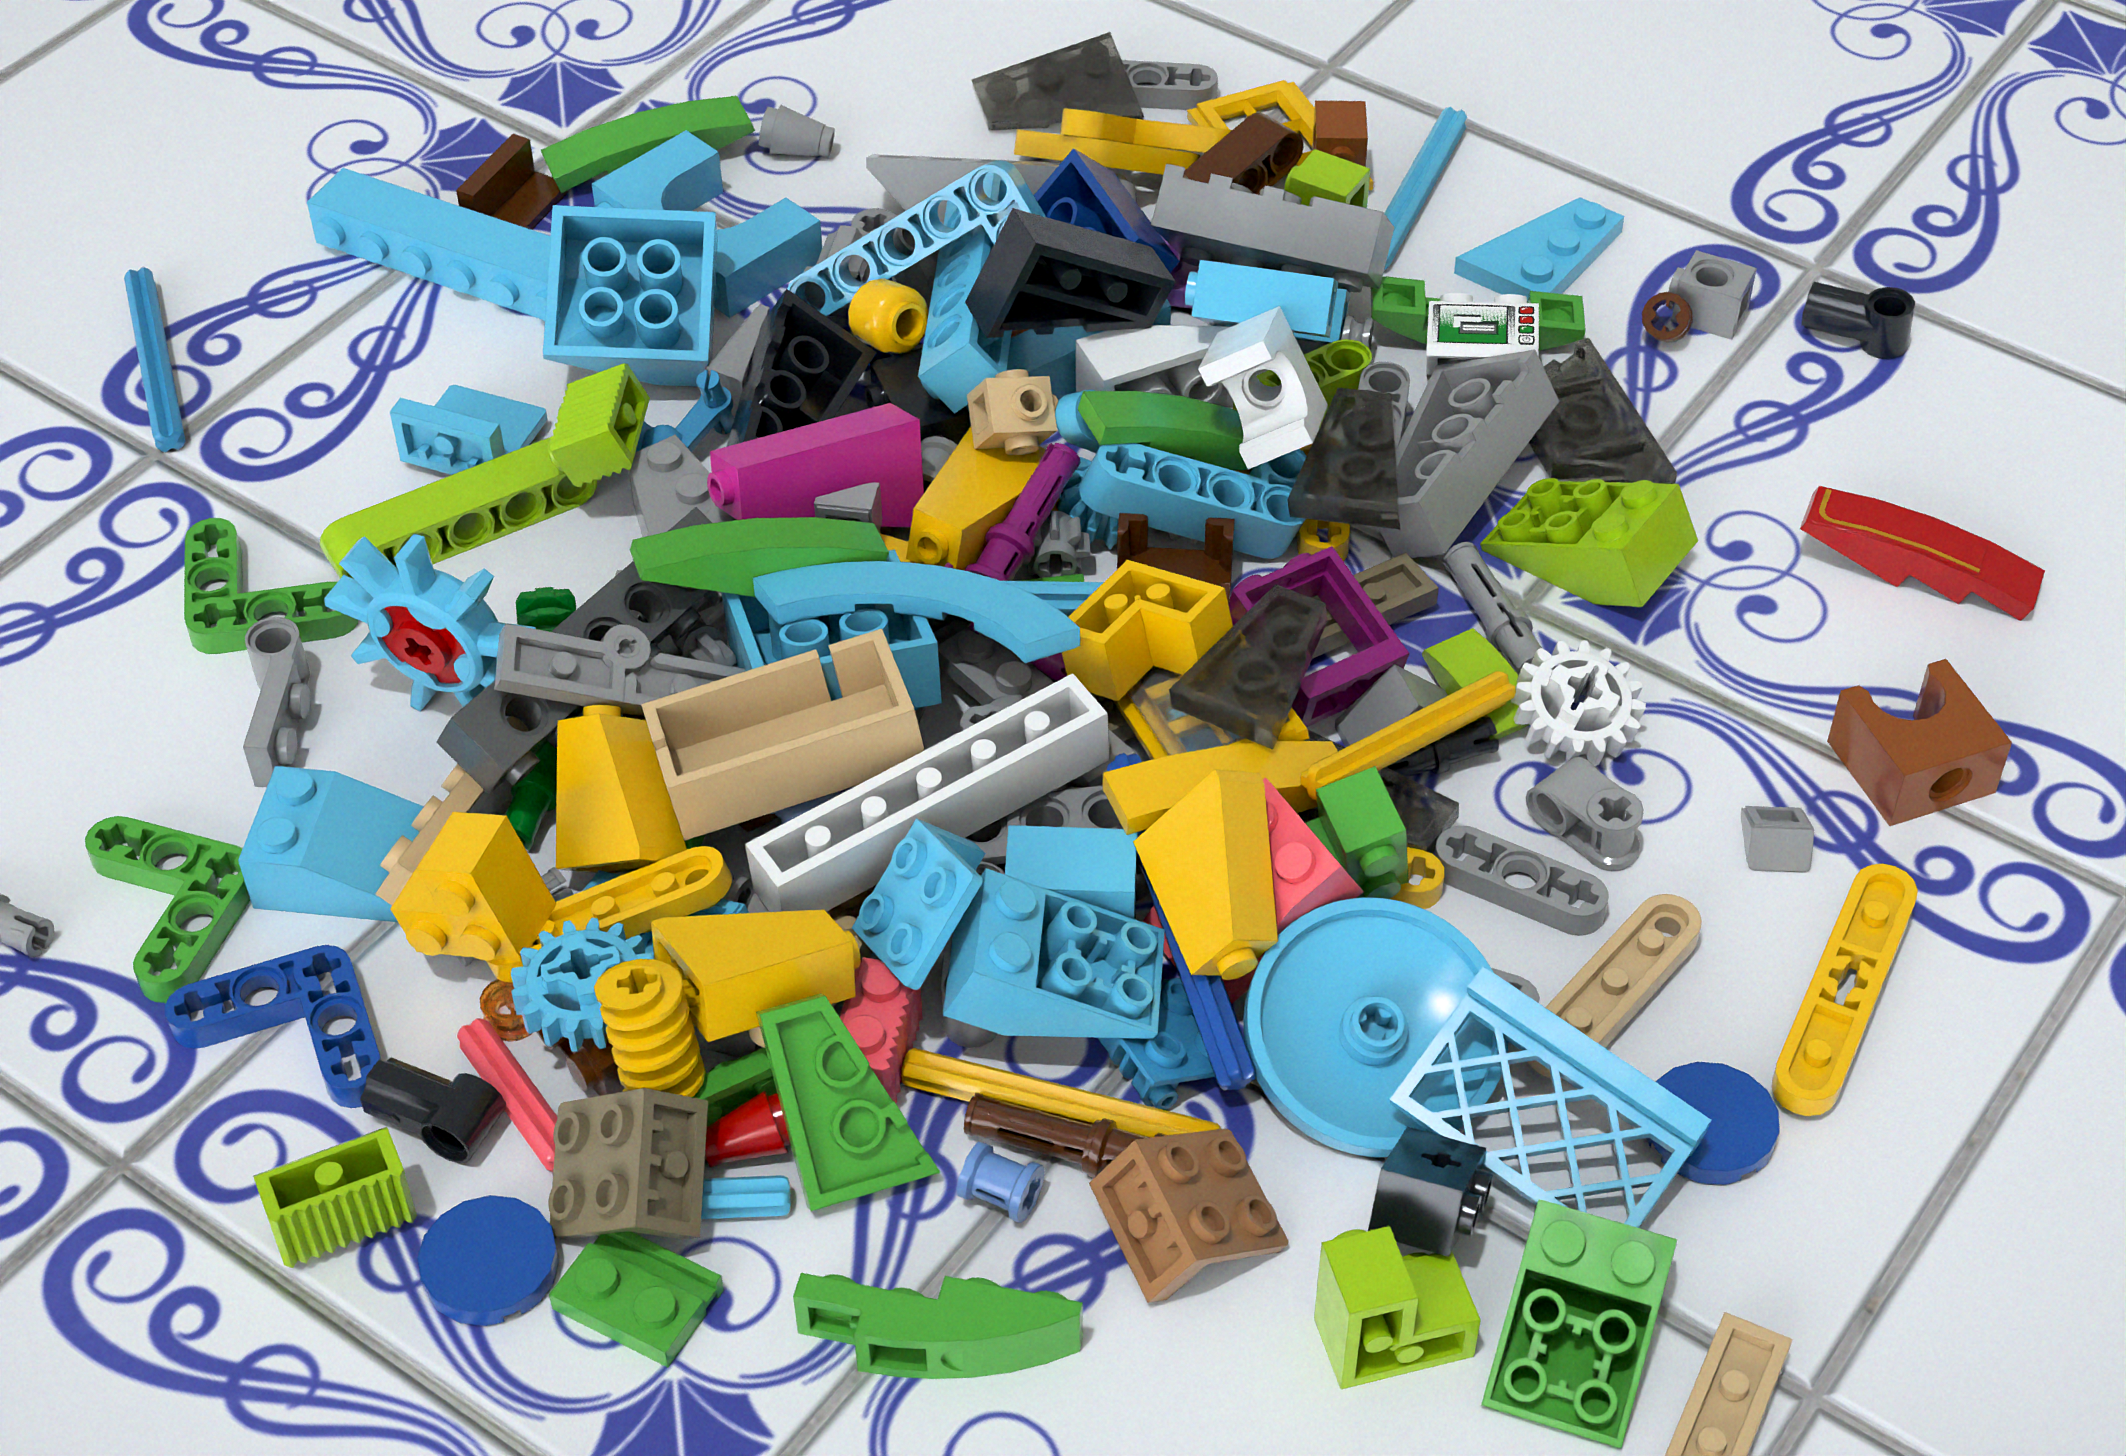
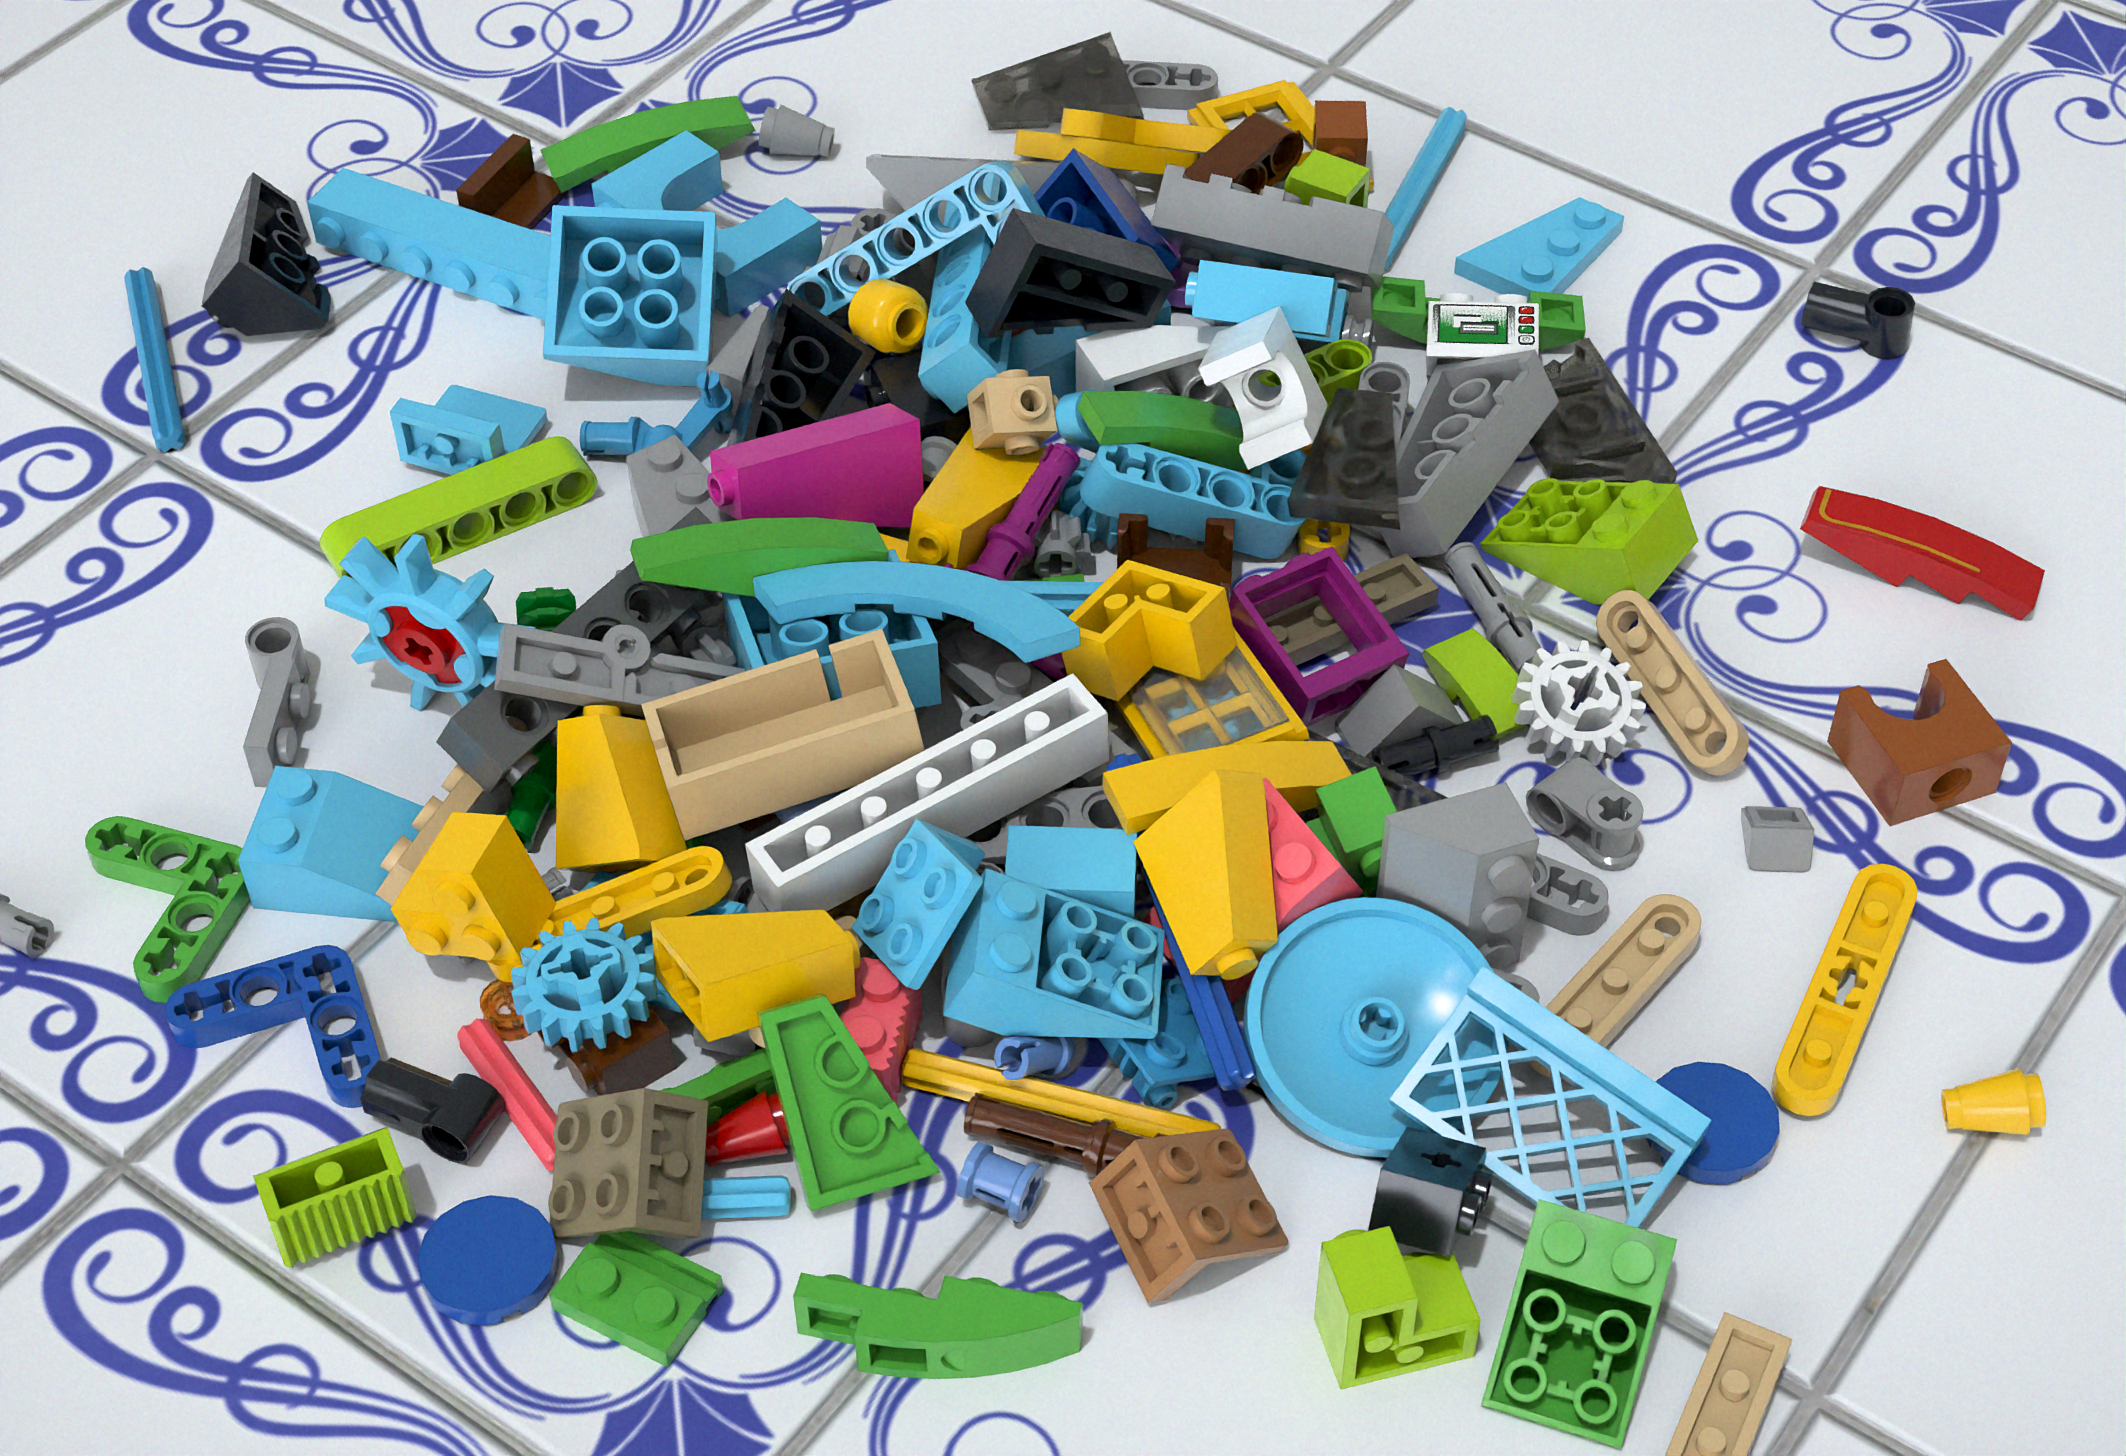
(230, 604): bright green beam -> none
(262, 271): none -> black wedge
(599, 425): lime brick -> none
(650, 1027): yellow piece -> none
(852, 504): light grey slope -> none
(1034, 1055): none -> medium blue pin
(1255, 668): clear smoke wing -> none
(1412, 732): yellow axle -> none
(1466, 864): none -> light grey slope
(1650, 317): reddish brown bush -> none
(1672, 683): none -> tan plate
(1715, 291): light grey brick -> none
(1996, 1103): none -> yellow cone

